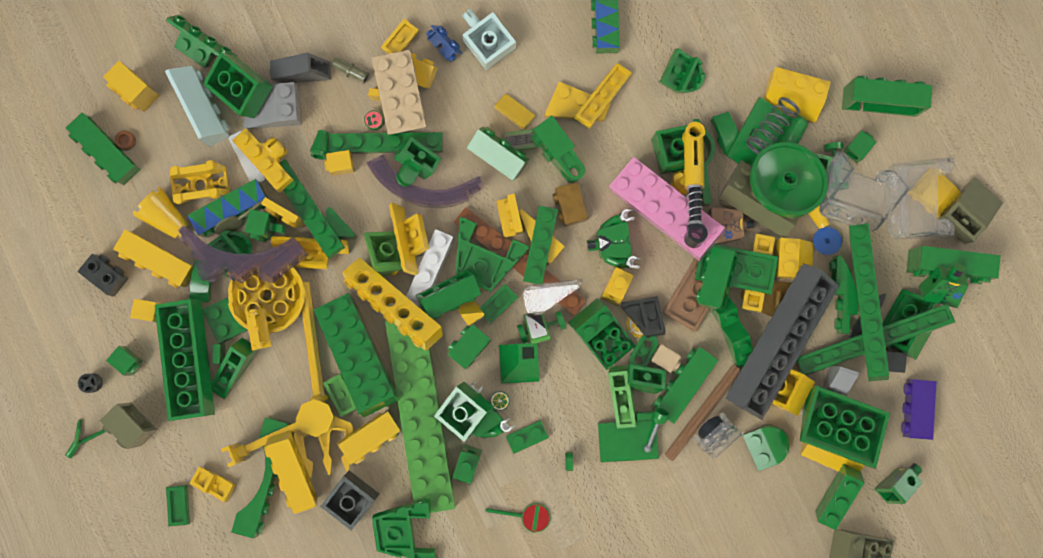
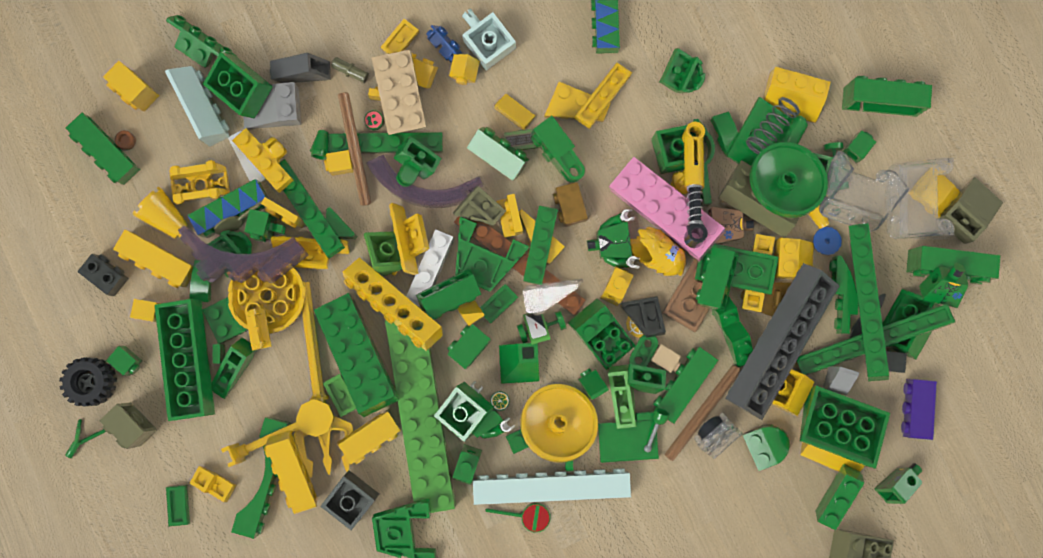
(103, 385): none -> black tyre
(354, 148): none -> medium nougat axle
(464, 69): none -> yellow brick
(480, 207): none -> olive wing
(551, 487): none -> light aqua brick
(559, 423): none -> yellow dish
(592, 383): none -> green slope
(658, 252): none -> yellow head

